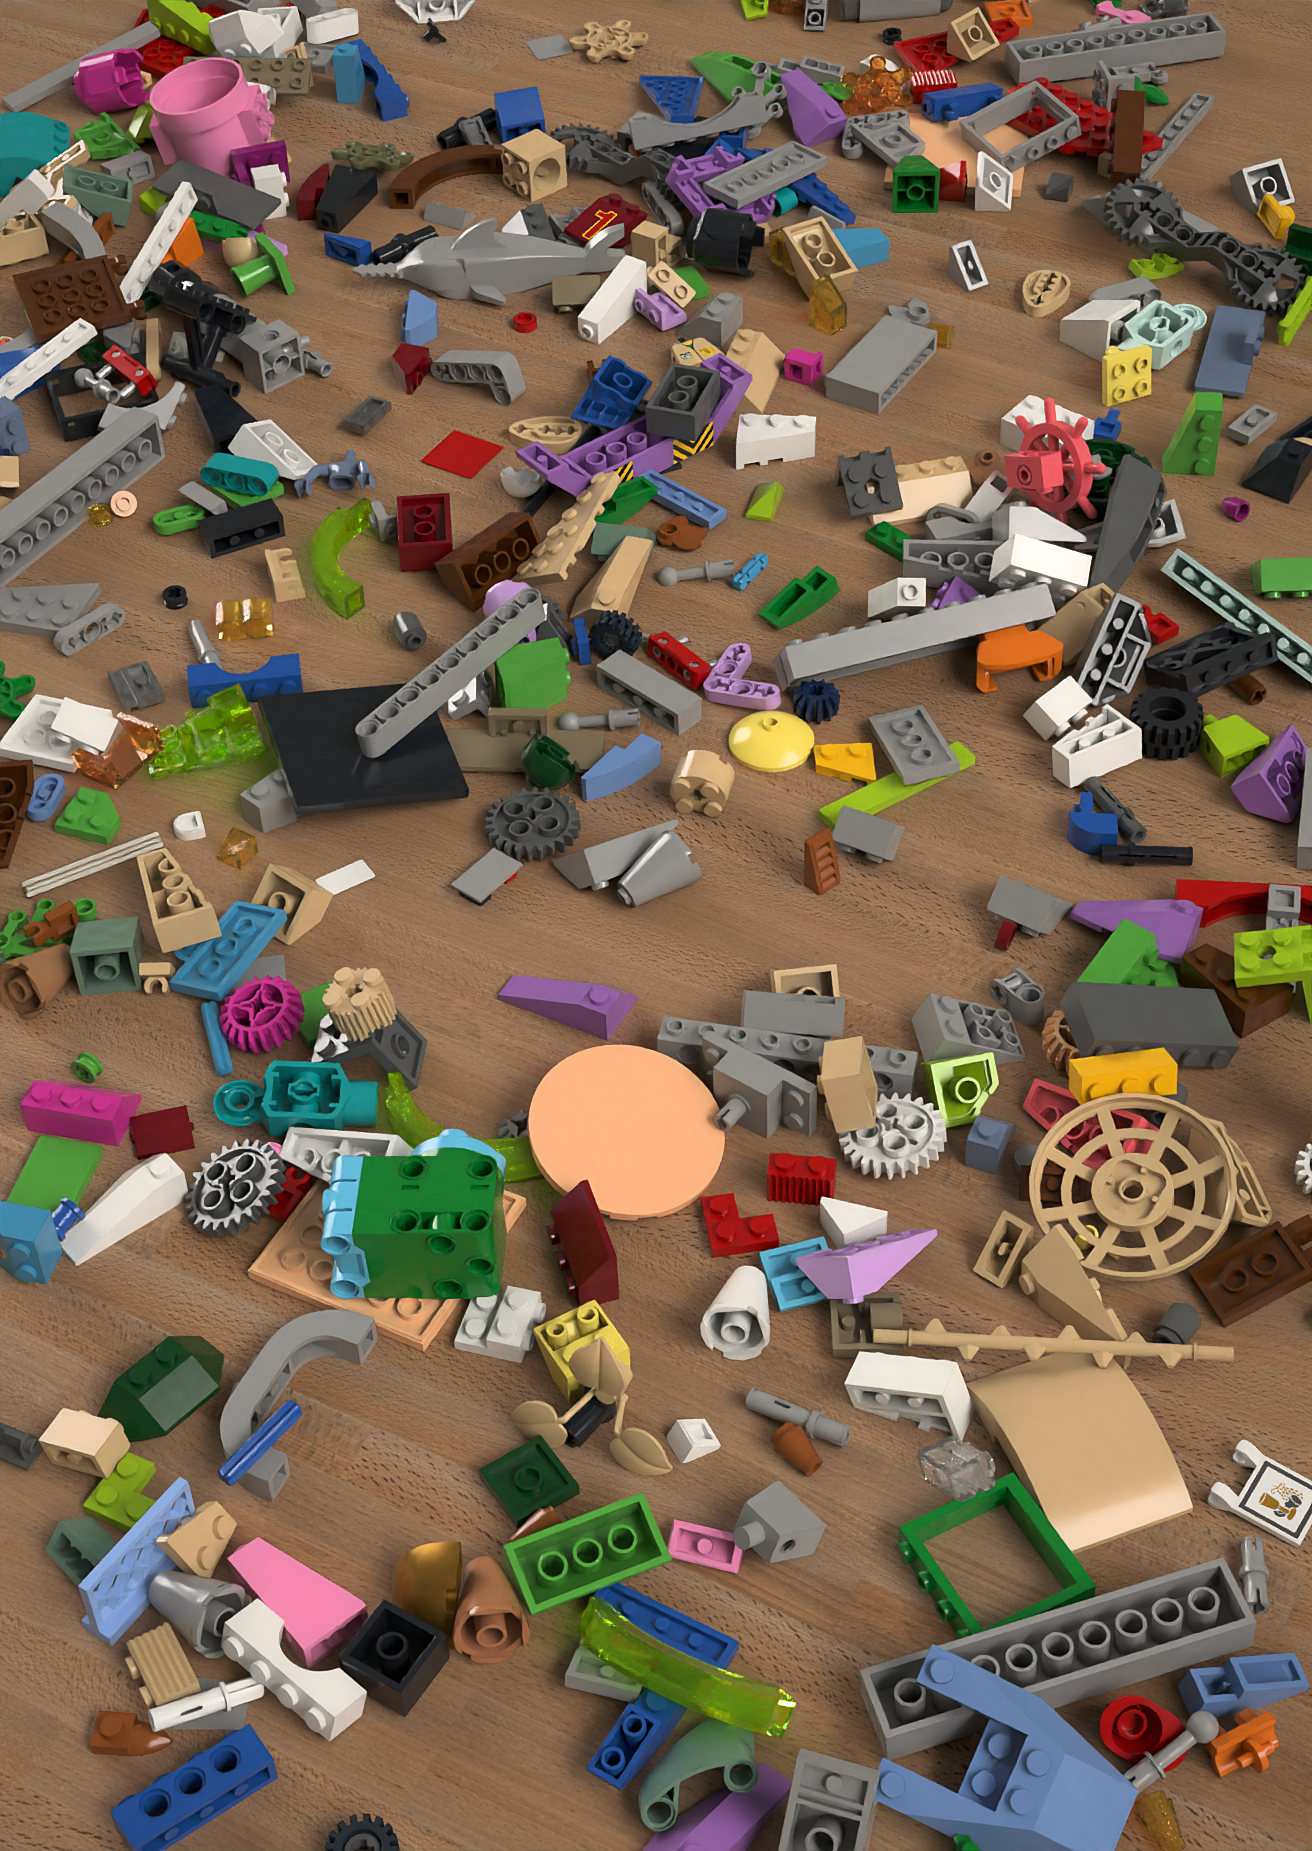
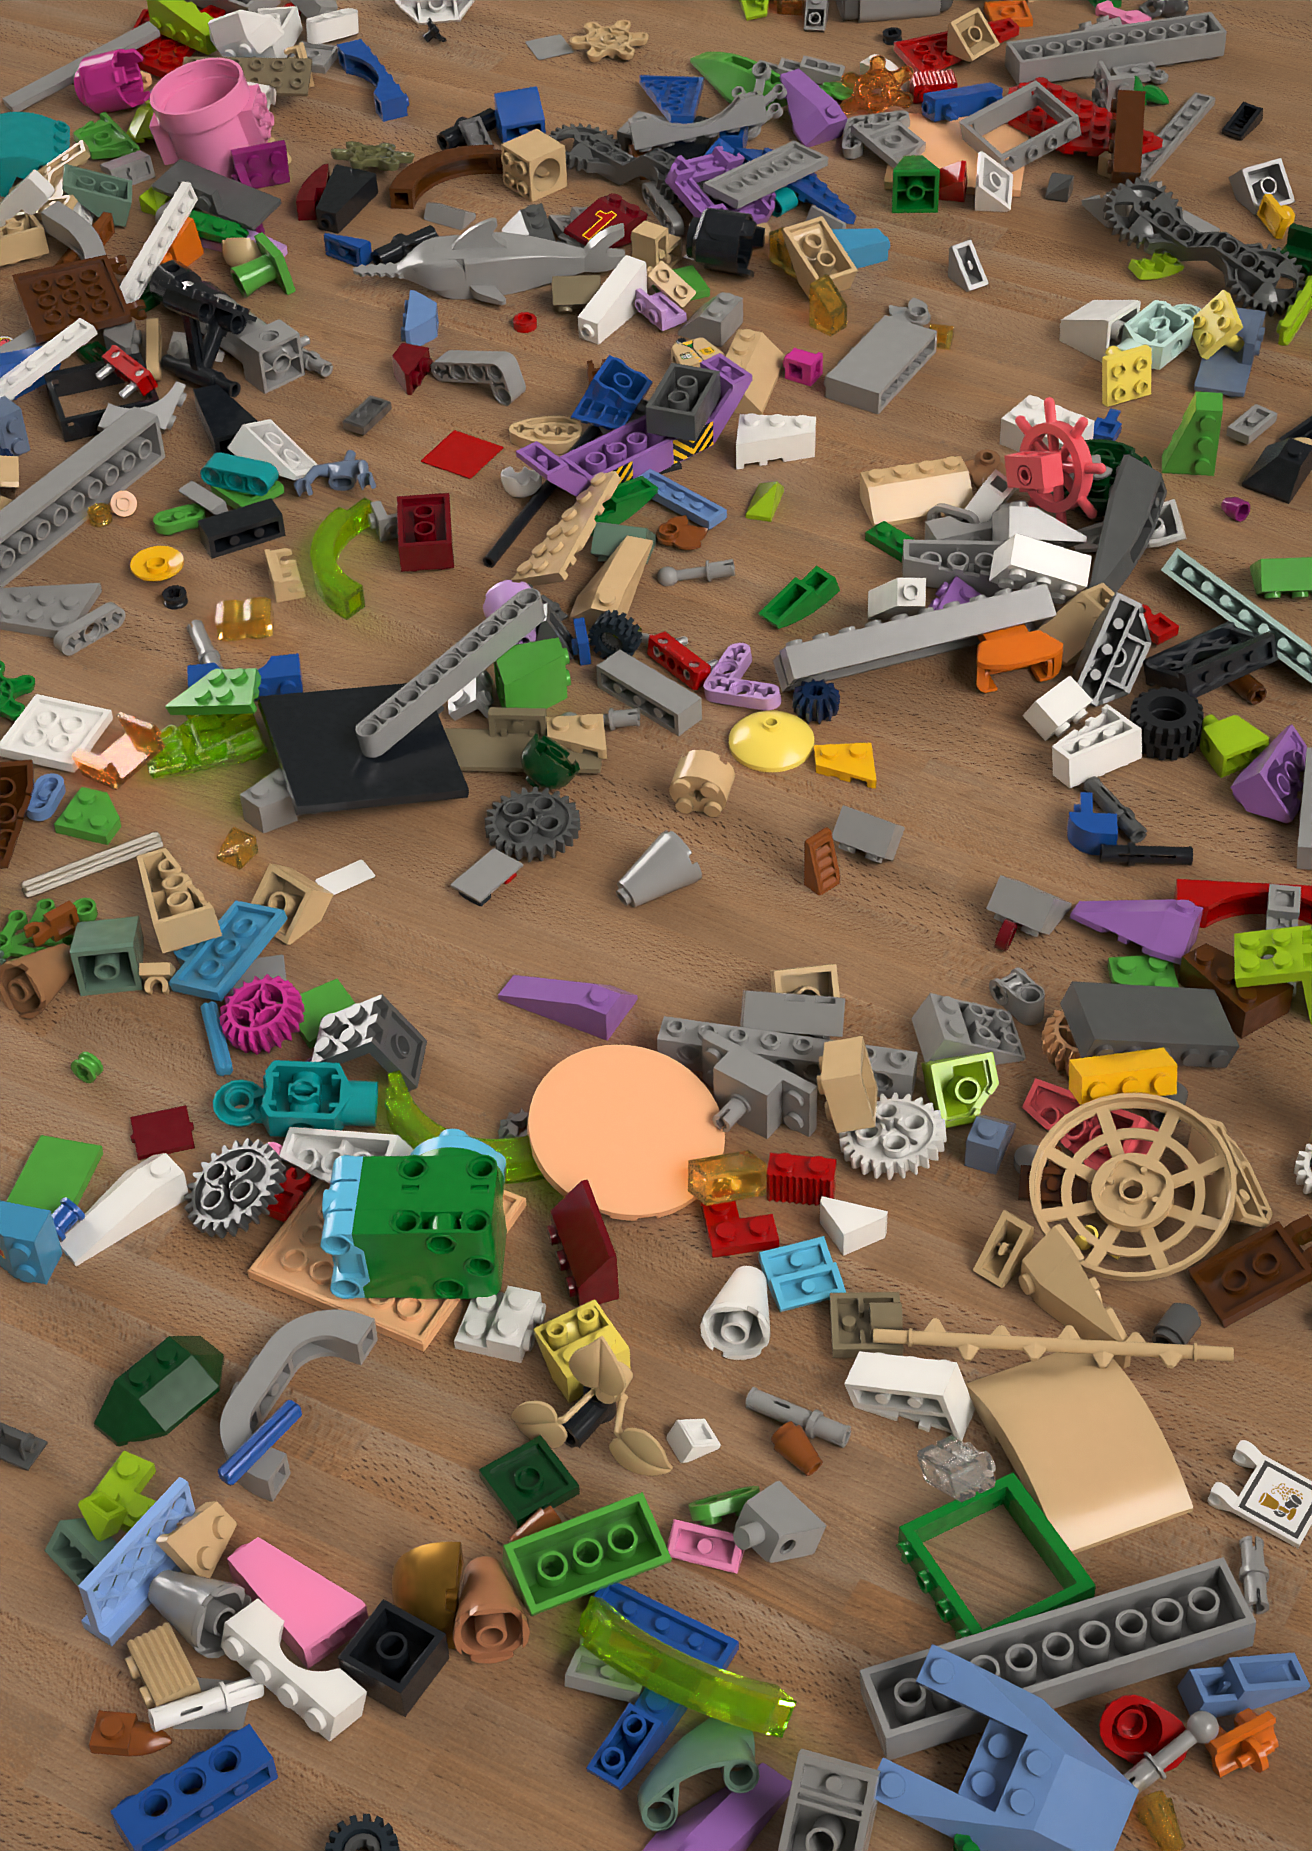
(78, 1111): dark pink slope -> none
(85, 726): white slope -> none
(85, 1442): tan brick -> none
(101, 388): light grey pin -> none
(102, 1515): none -> lime slope
(137, 686): flat silver plate -> none
(157, 563): none -> yellow dish
(189, 826): white tile -> none
(219, 693): none -> bright green wing
(271, 181): white brick -> none
(348, 73): dark azure slope -> none
(359, 1002): tan brick -> none
(409, 631): dark grey brick -> none
(488, 558): reddish brown slope -> none
(579, 733): none -> tan wing
(609, 859): light grey wedge -> none
(621, 767): medium blue slope -> none
(711, 1508): none -> bright green plate
(727, 1177): none -> clear yellow brick
(749, 571): dark azure axle -> none
(863, 1265): lavender wedge -> none
(865, 468): dark grey bracket -> none
(888, 791): lime tile -> none
(914, 745): light grey plate -> none
(1042, 303): tan piece -> none
(1123, 956): bright green brick -> none
(1134, 289): light grey beam -> none
(1217, 326): none -> light yellow plate
(1246, 117): none -> black slope

